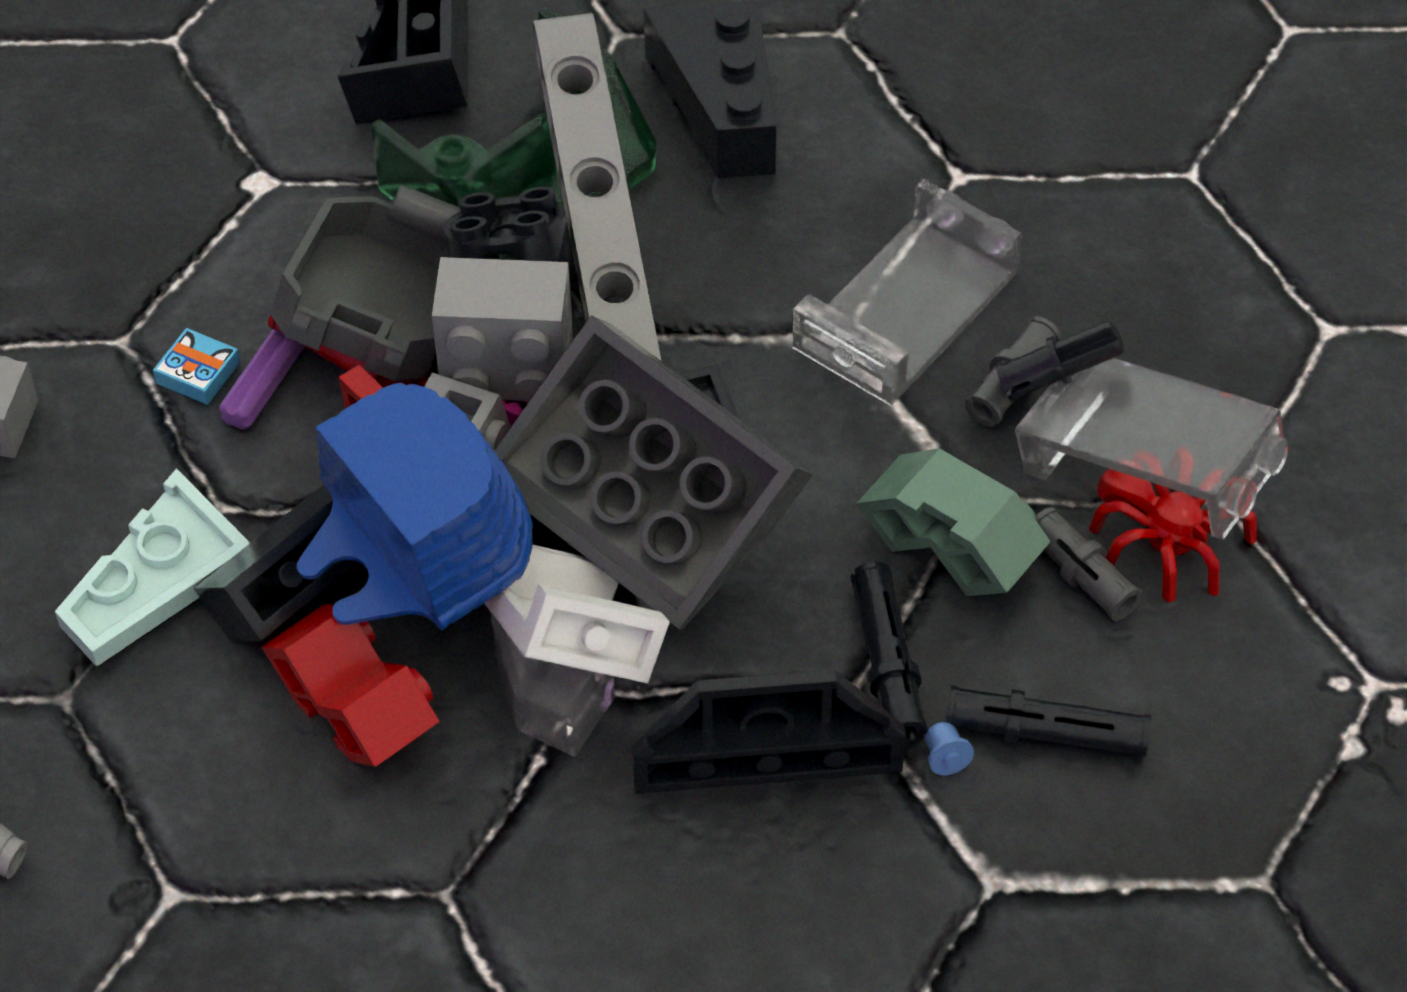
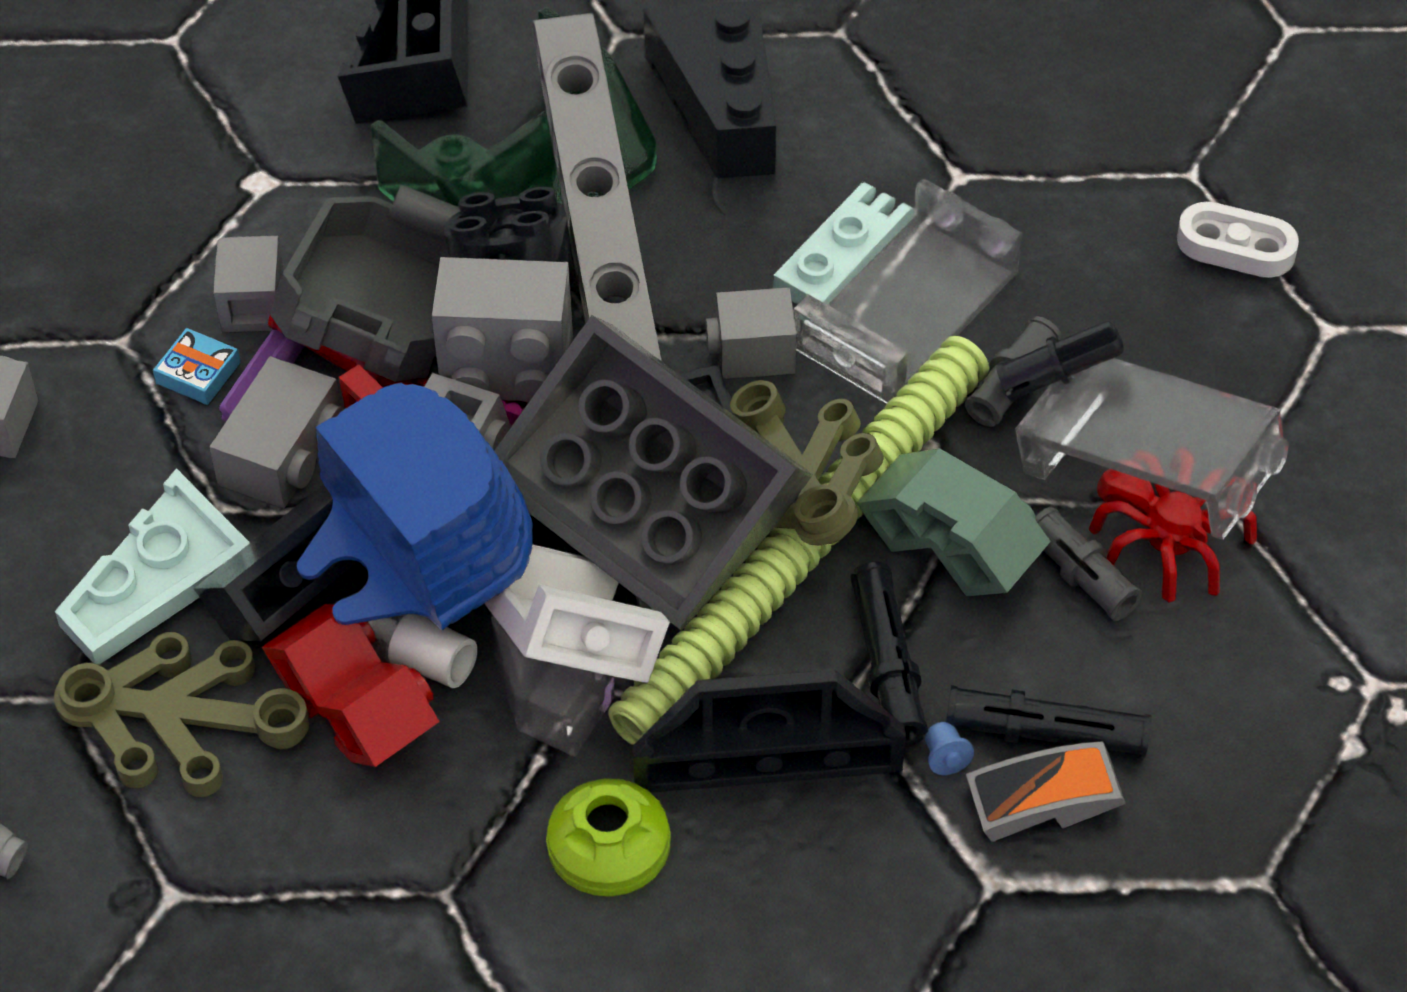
(173, 706): none -> olive plant
(246, 281): none -> light grey panel
(272, 434): none -> light grey brick
(423, 646): none -> white piece
(613, 860): none -> lime piece
(753, 333): none -> light grey brick
(783, 557): none -> yellowish green piece
(826, 510): none -> olive plant
(843, 245): none -> light aqua hinge
(1044, 785): none -> slope
(1237, 239): none -> white plate

